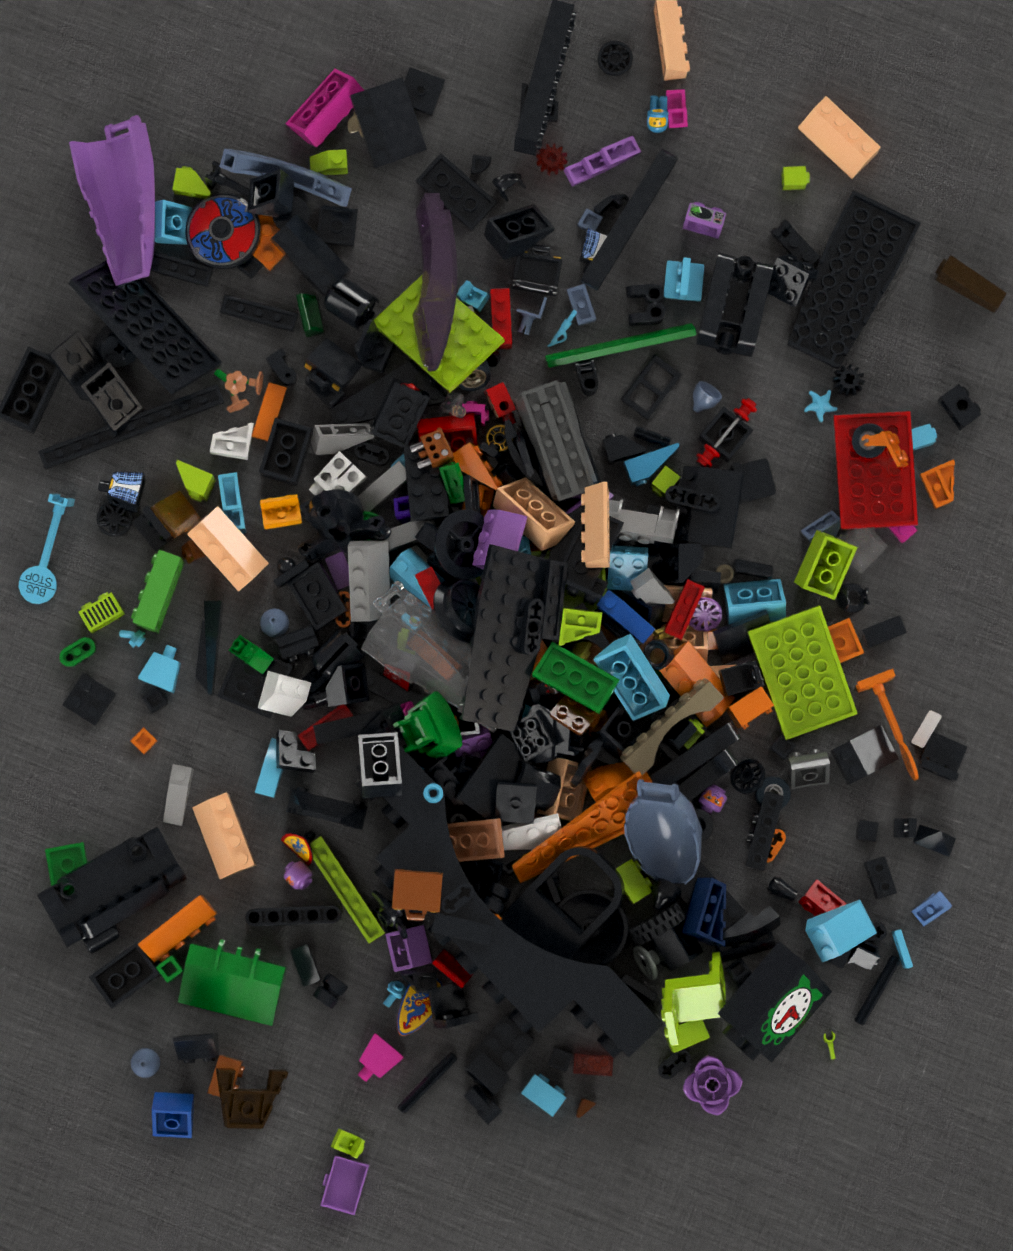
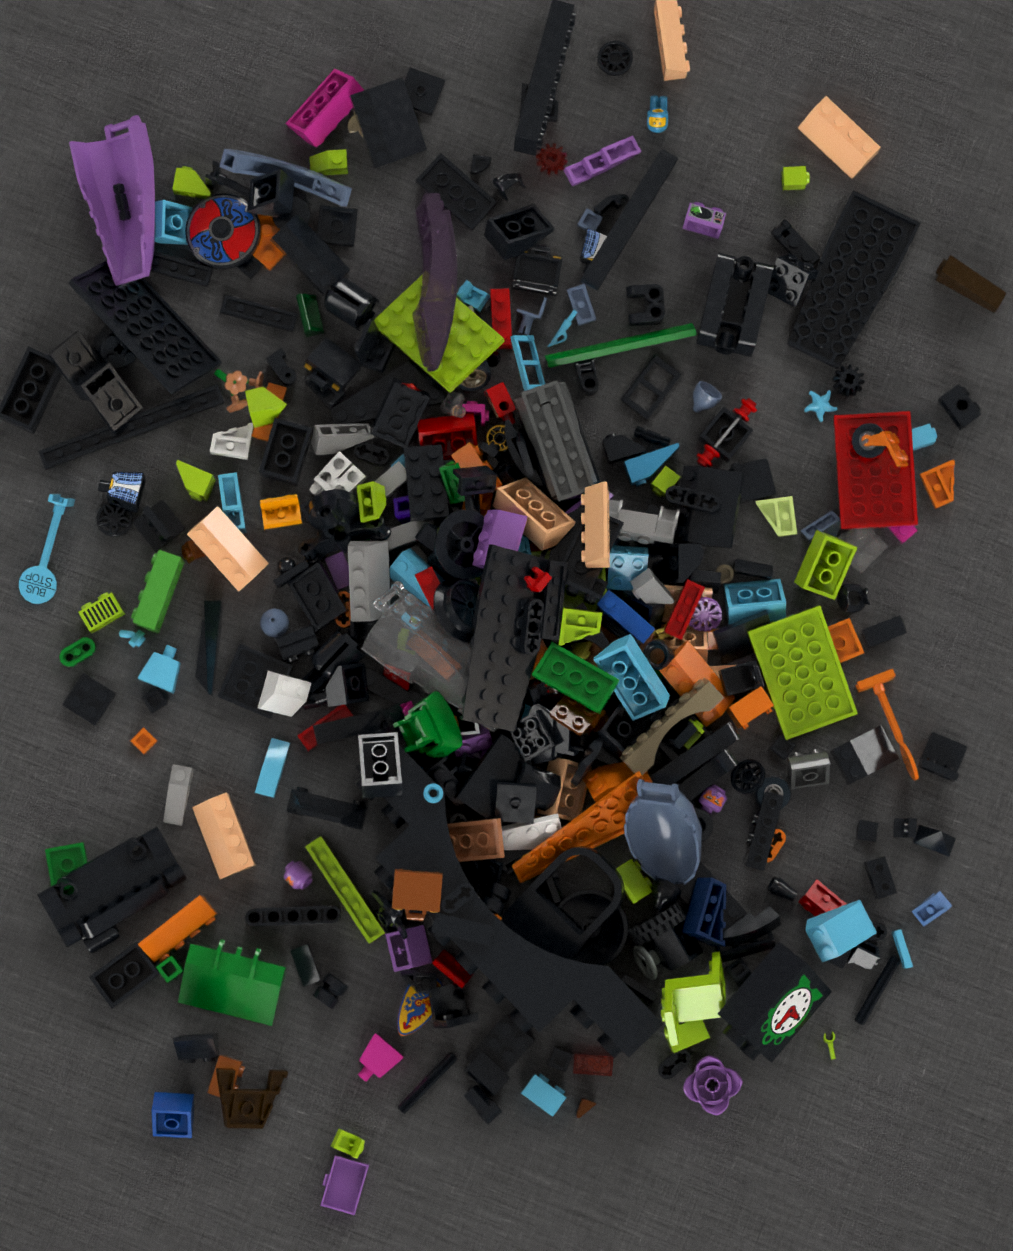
(121, 201): none -> black axle
(145, 1062): sand blue helmet -> none
(176, 514): clear orange tile -> none
(251, 654): green slope -> none
(263, 406): none -> lime slope
(289, 757): plate -> none
(300, 845): shield -> none
(371, 501): none -> lime slope
(396, 990): medium azure plate -> none
(437, 442): dark orange piece -> none
(475, 480): none -> black panel
(522, 363): none -> medium azure window
(539, 581): none -> red tile
(676, 108): dark pink slope -> none
(683, 280): medium azure bracket -> none
(780, 515): none -> yellowish green wing
(926, 729): white sticker -> none

